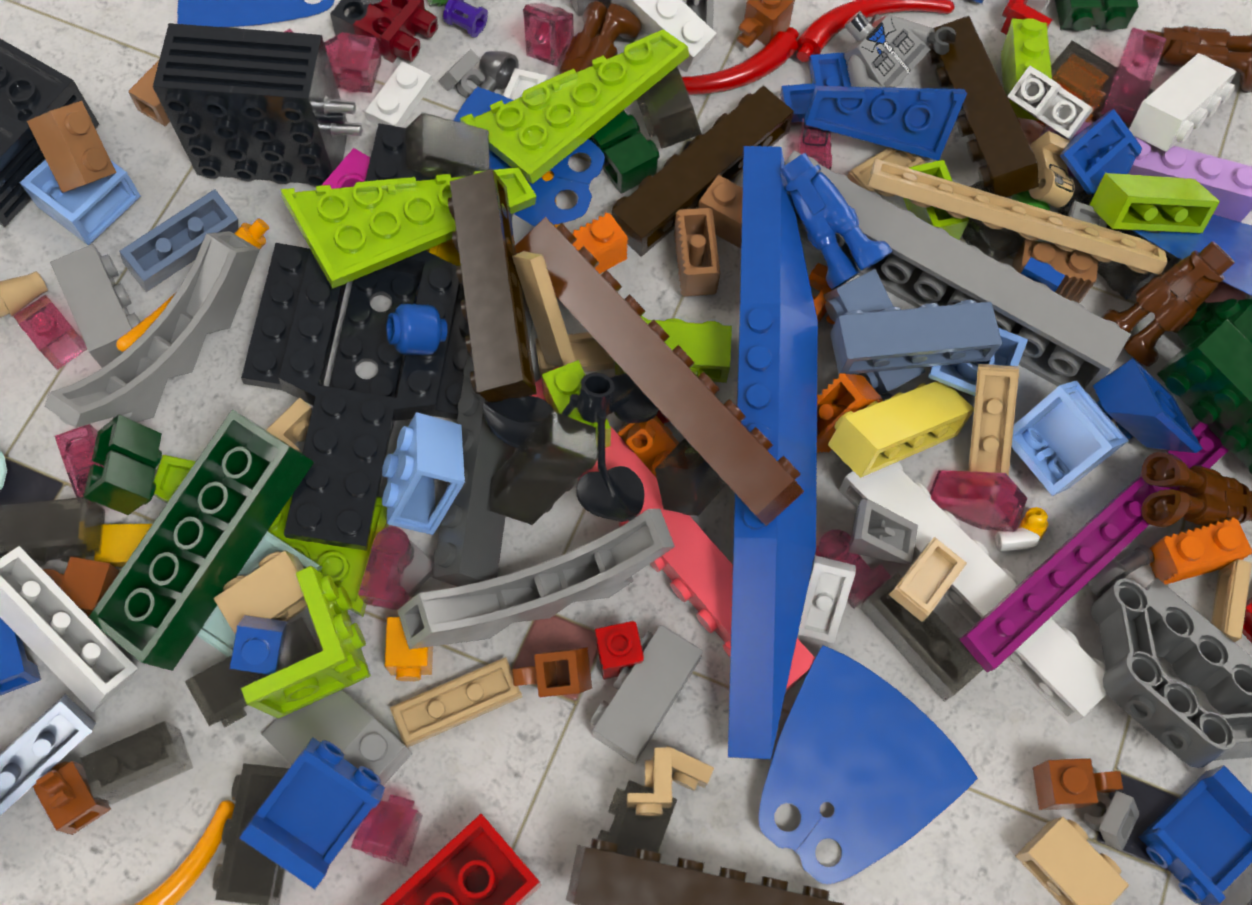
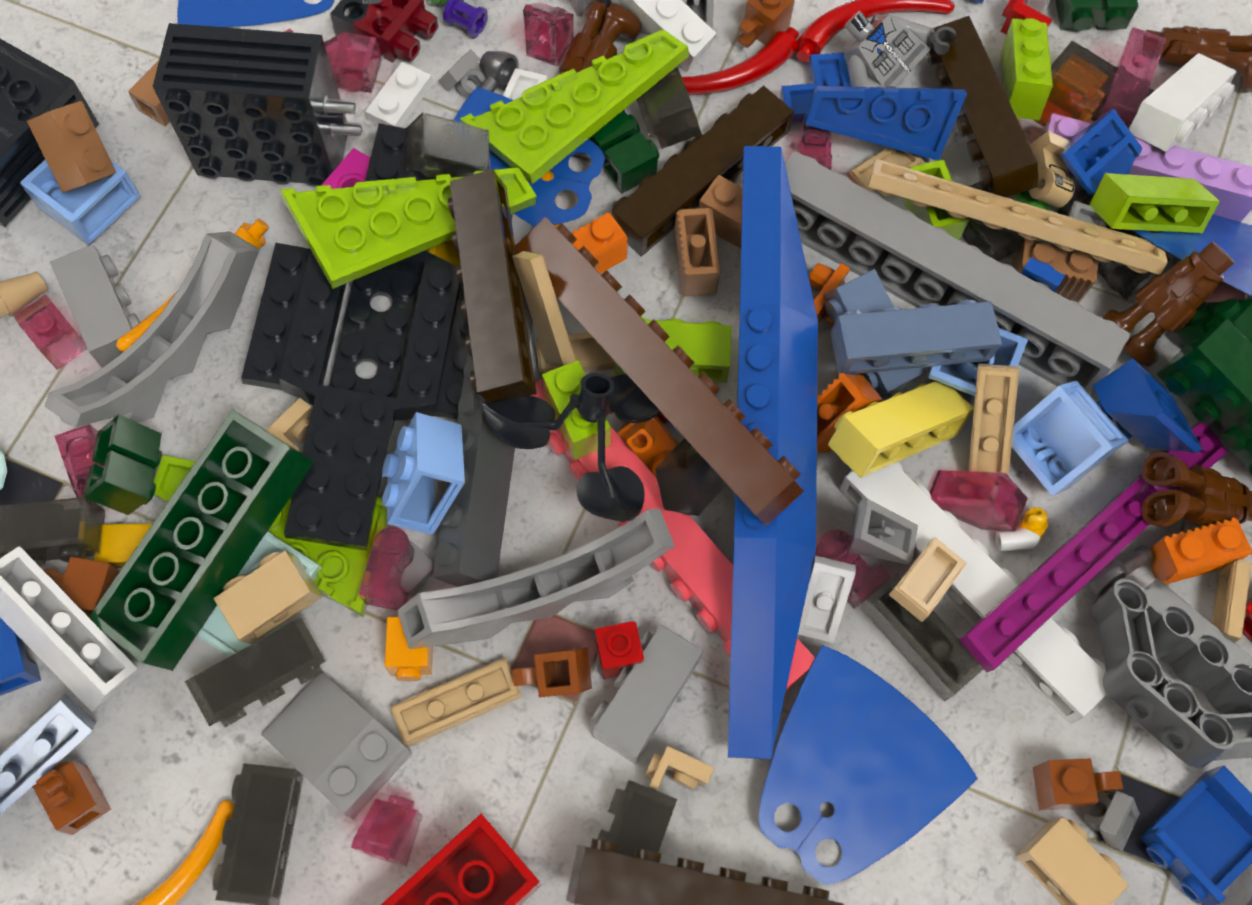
(136, 763): clear smoke brick -> none
(177, 240): sand blue brick -> none
(258, 645): blue brick -> none
(313, 811): blue panel -> none
(324, 672): lime bracket -> none
(416, 329): blue head -> none
(543, 468): clear smoke brick -> none
(659, 776): tan bracket -> none
(828, 213): blue piece -> none
(1050, 102): white slope -> none

